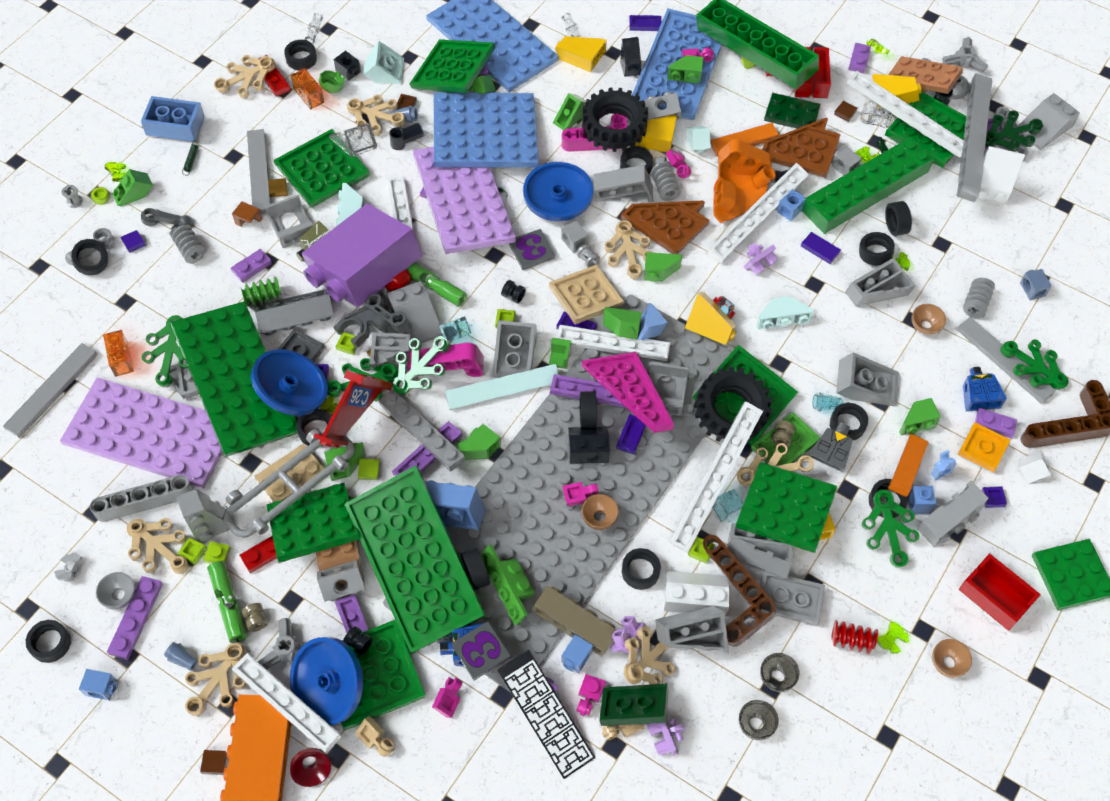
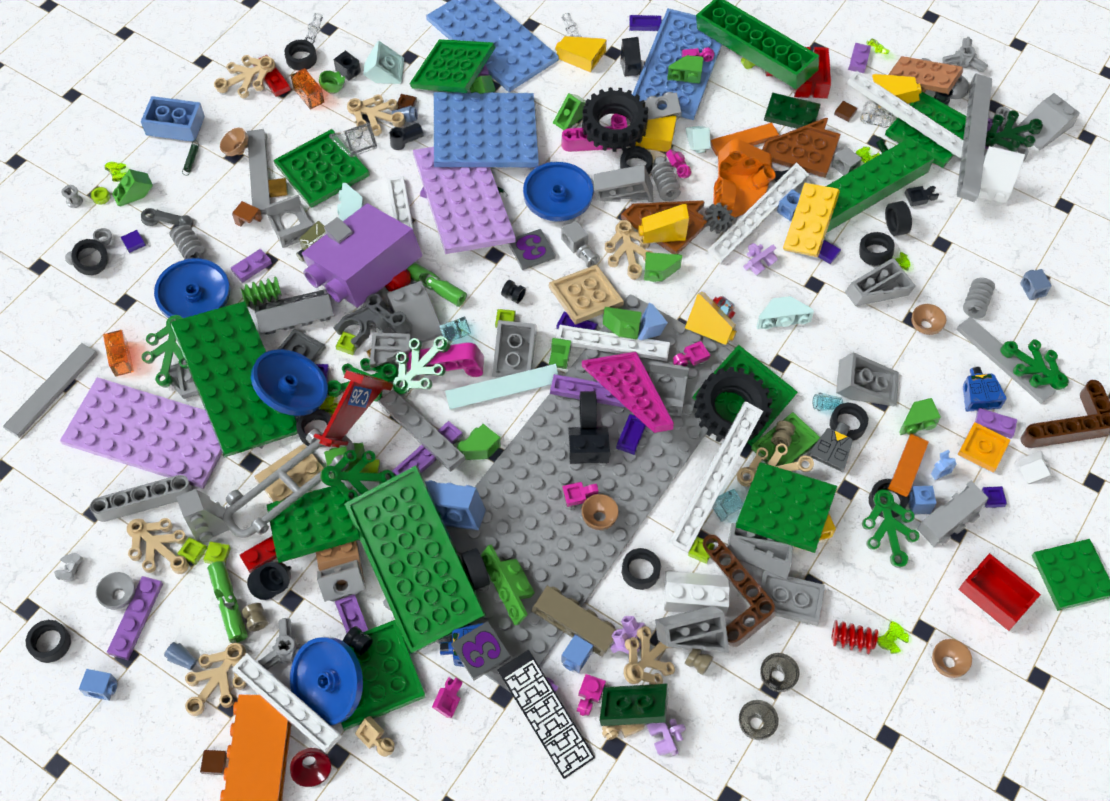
(191, 288): none -> blue dish
(234, 142): none -> medium nougat piece
(269, 580): none -> black piece
(337, 230): none -> light grey slope
(353, 475): none -> green plant
(665, 225): none -> yellow slope
(695, 353): none -> dark pink plate
(699, 660): none -> dark tan wheel
(718, 211): none -> dark grey gear
(811, 219): none -> yellow plate
(919, 196): none -> black plate

